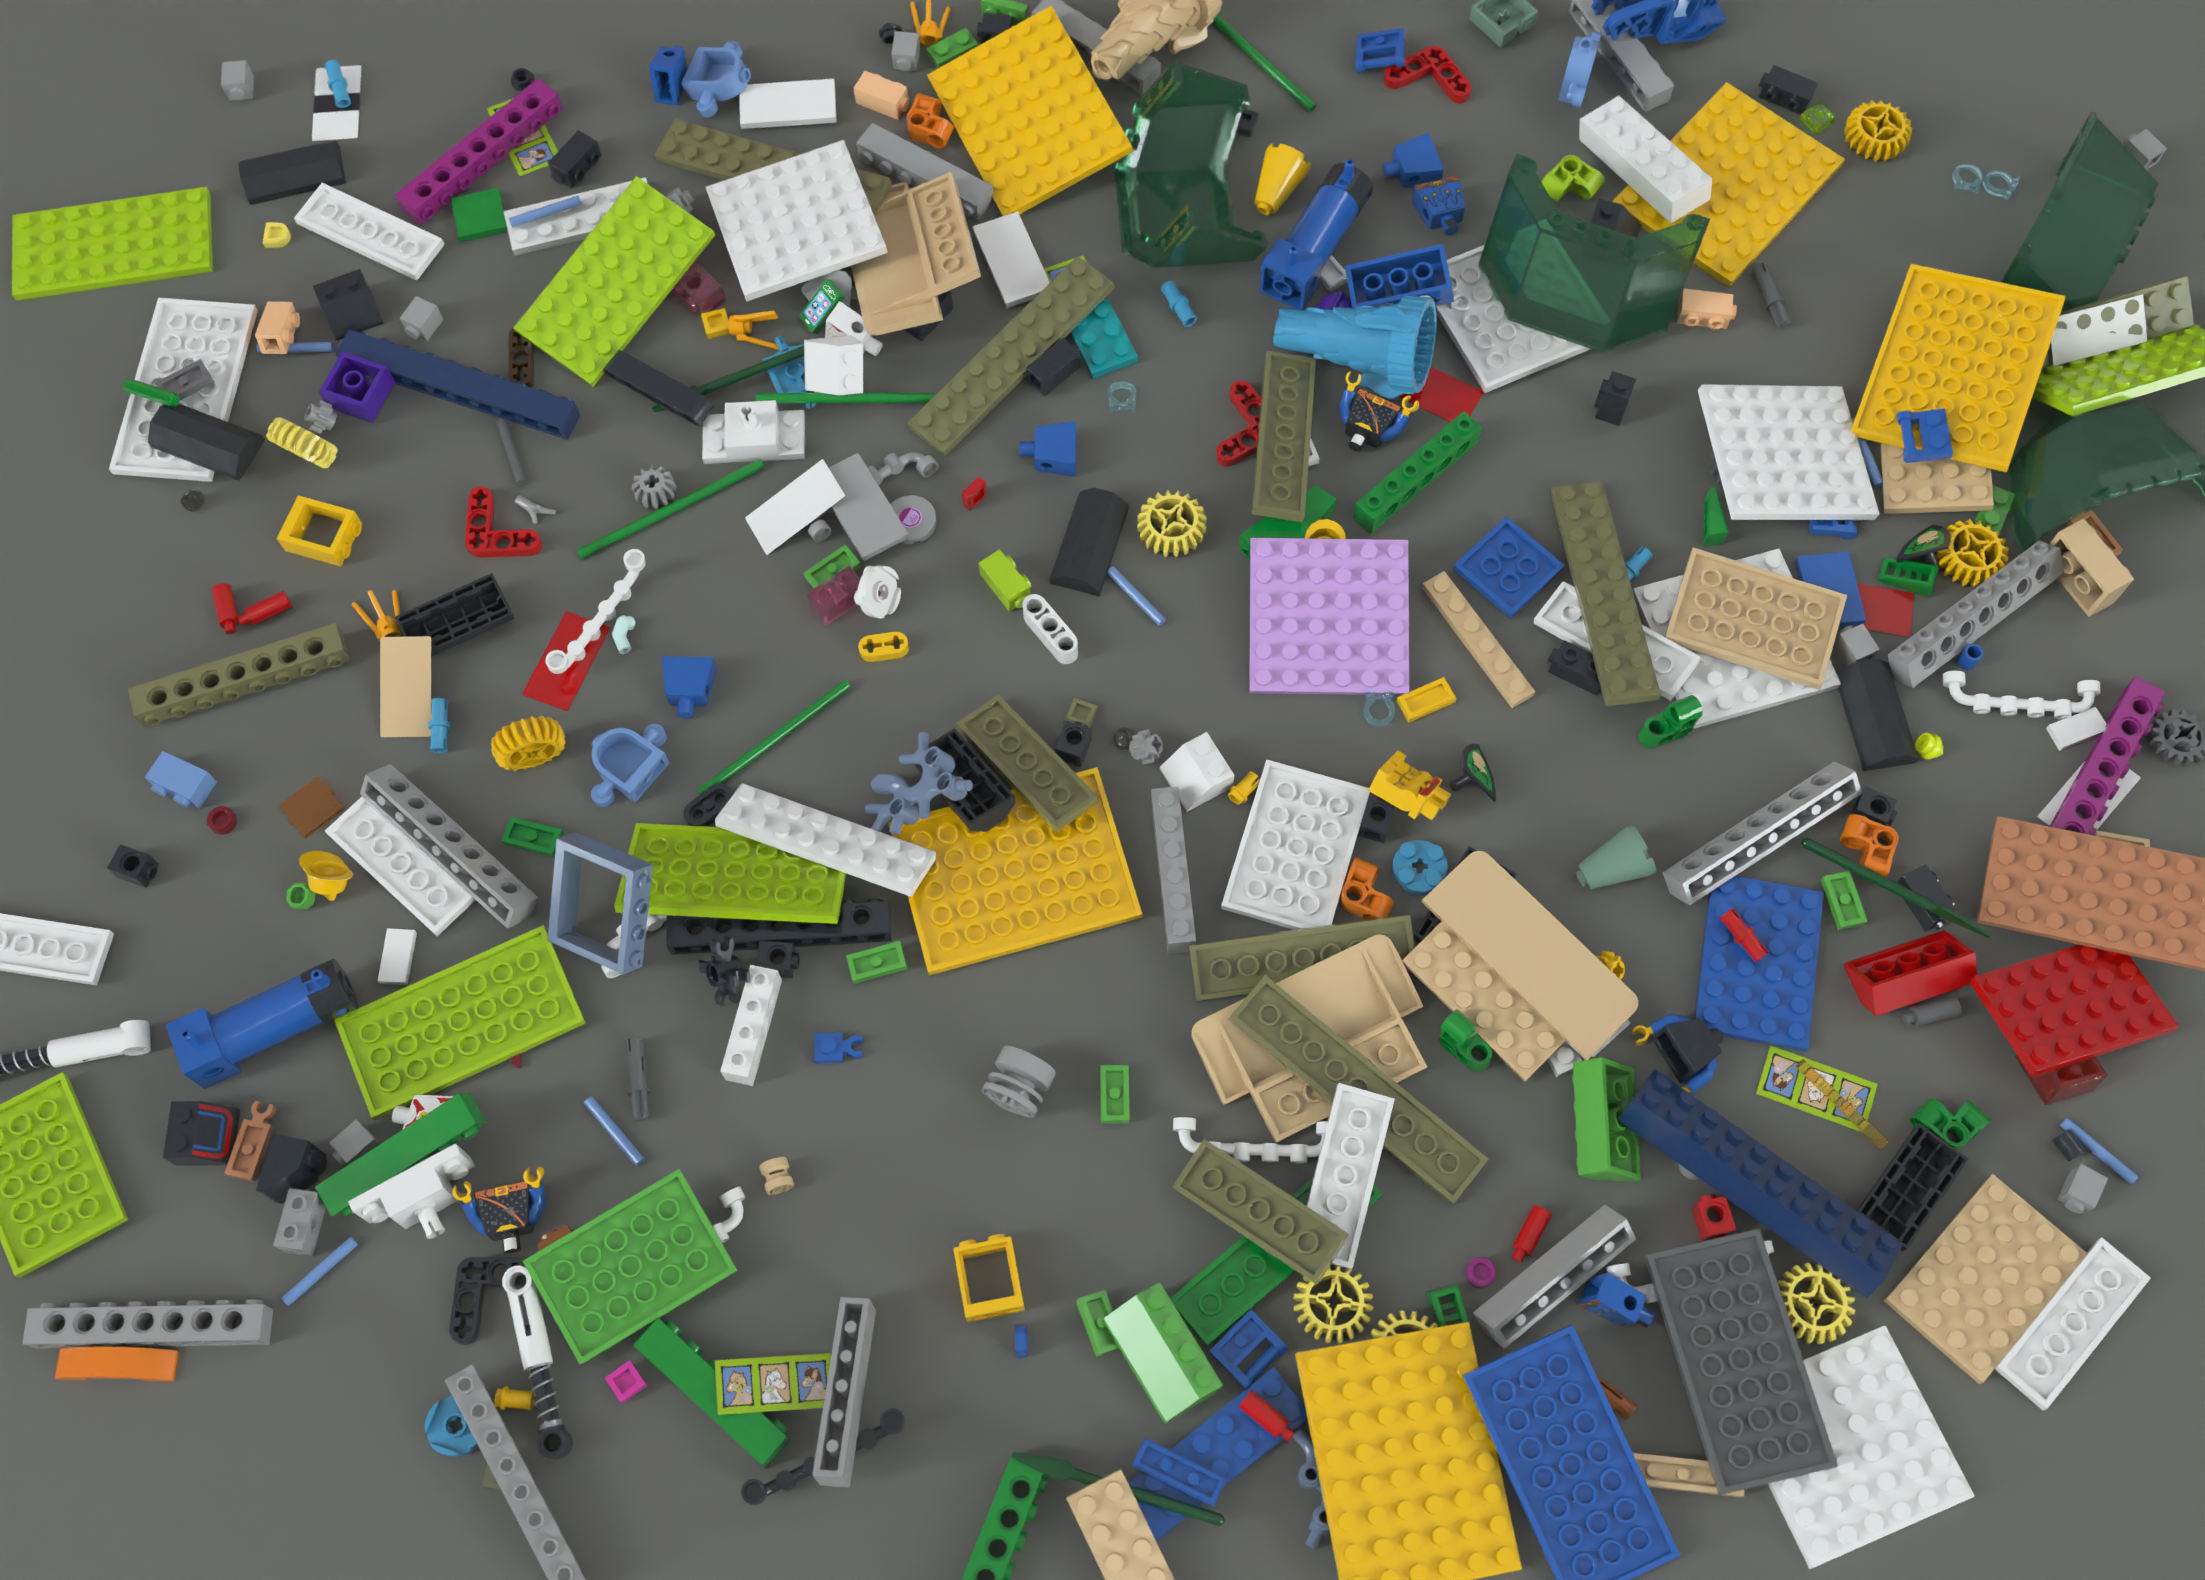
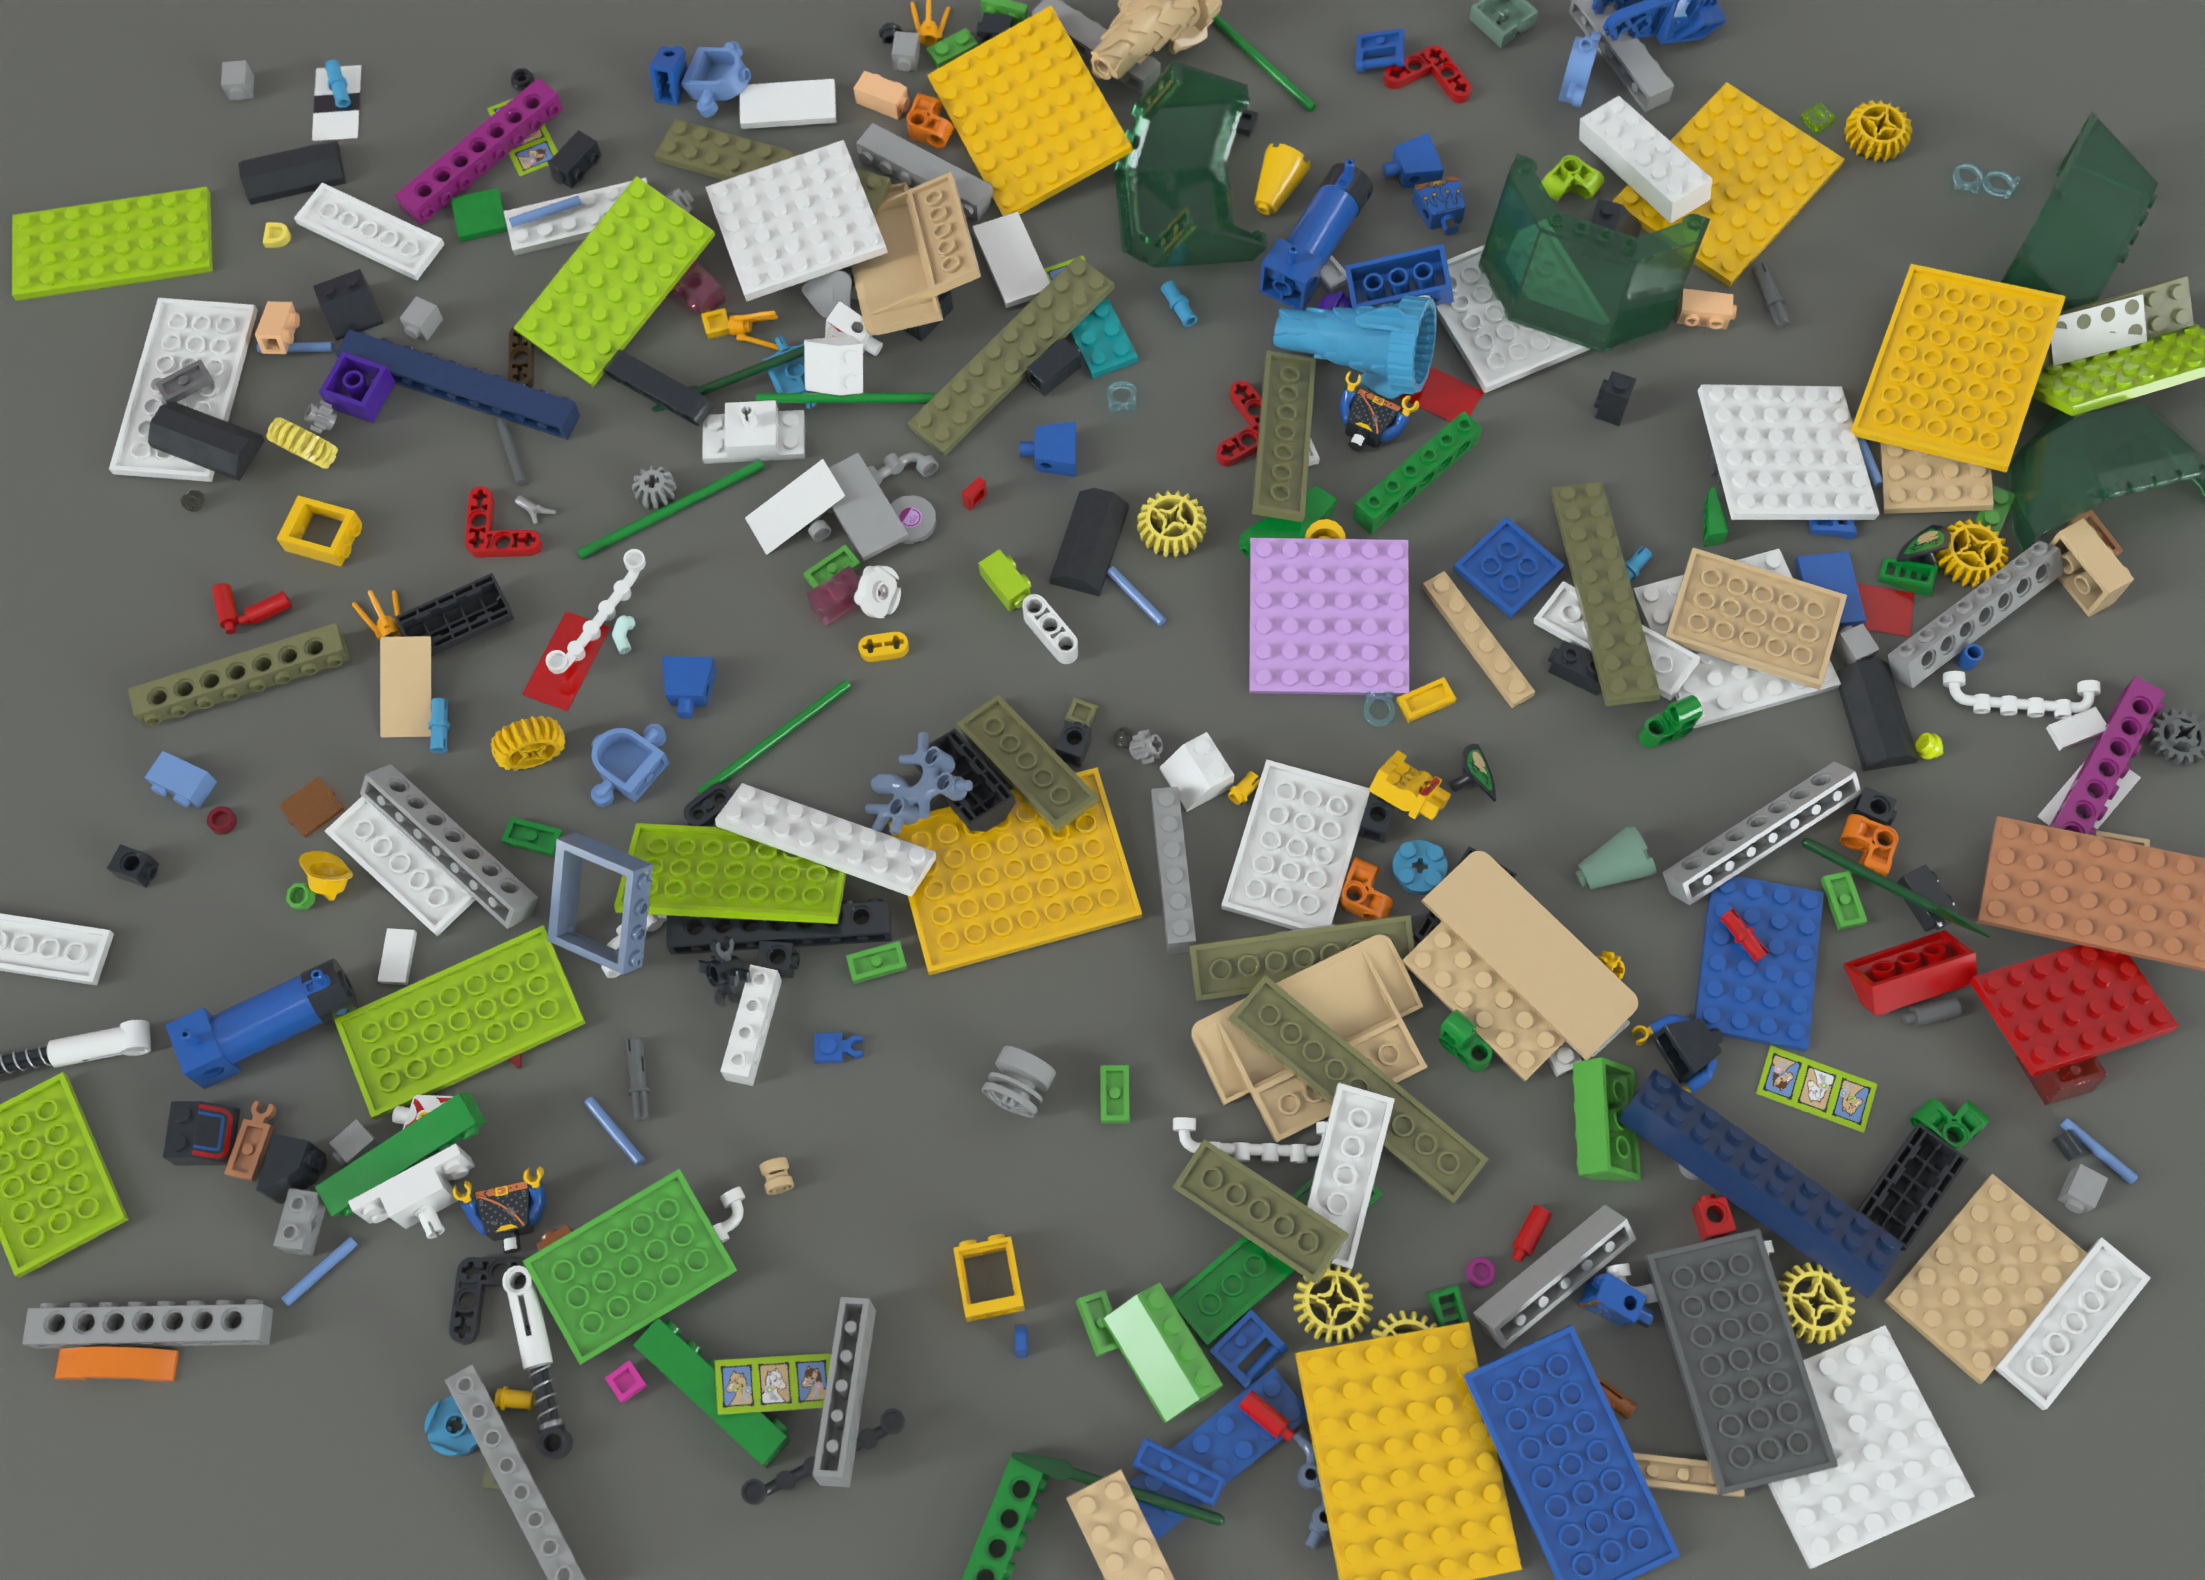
(151, 392): green axle -> none
(821, 306): tile -> none
(1787, 89): black brick -> none
(1846, 1108): clear yellow bar -> none
(1933, 434): blue plate -> none
(2145, 148): light grey brick -> none

